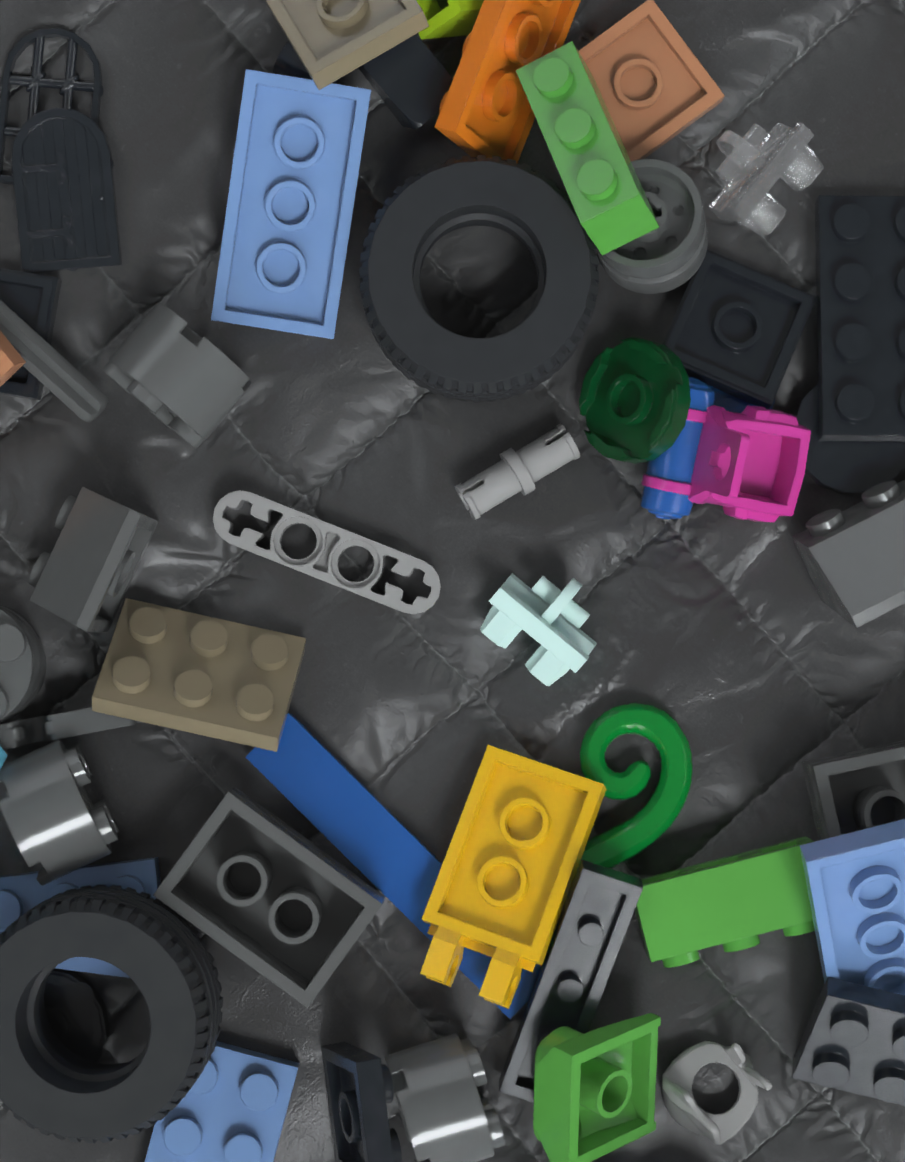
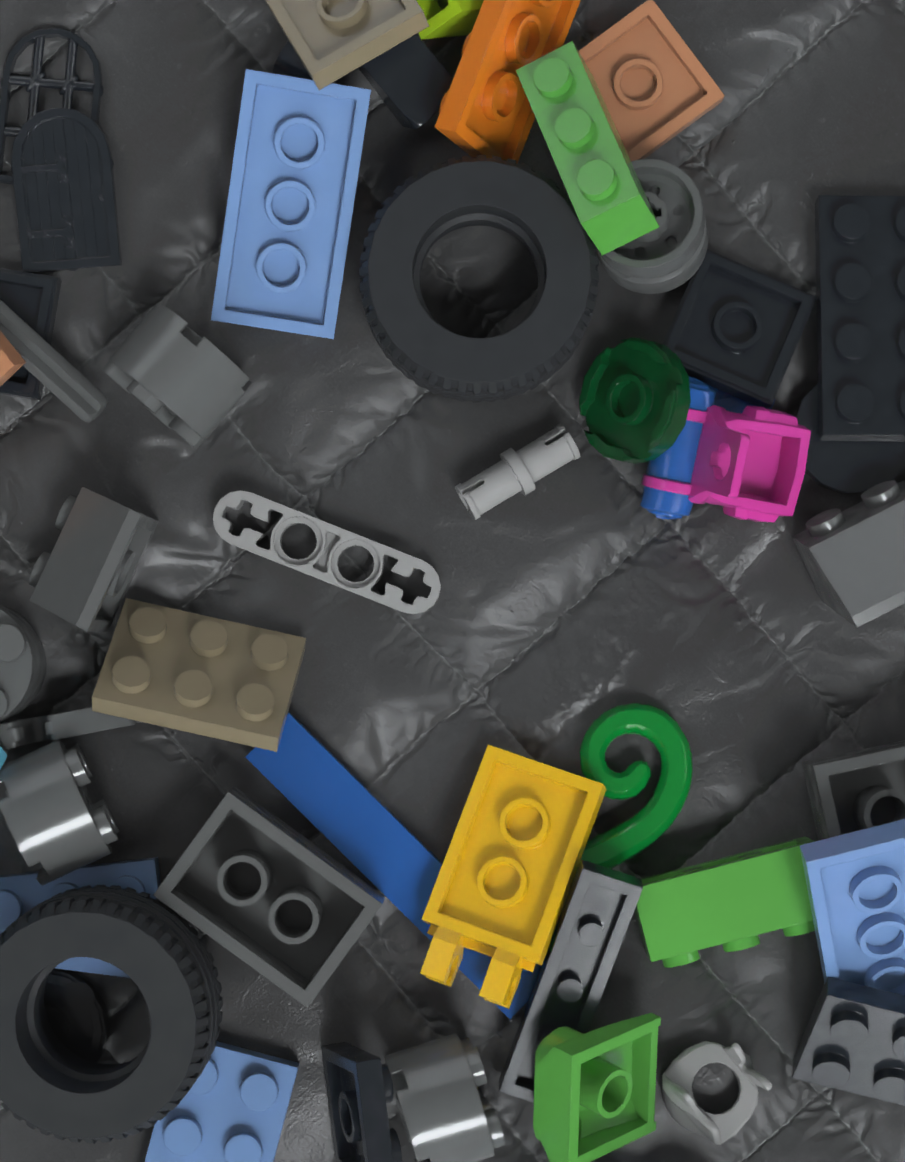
(547, 617): light aqua hips -> none
(753, 168): clear hips -> none

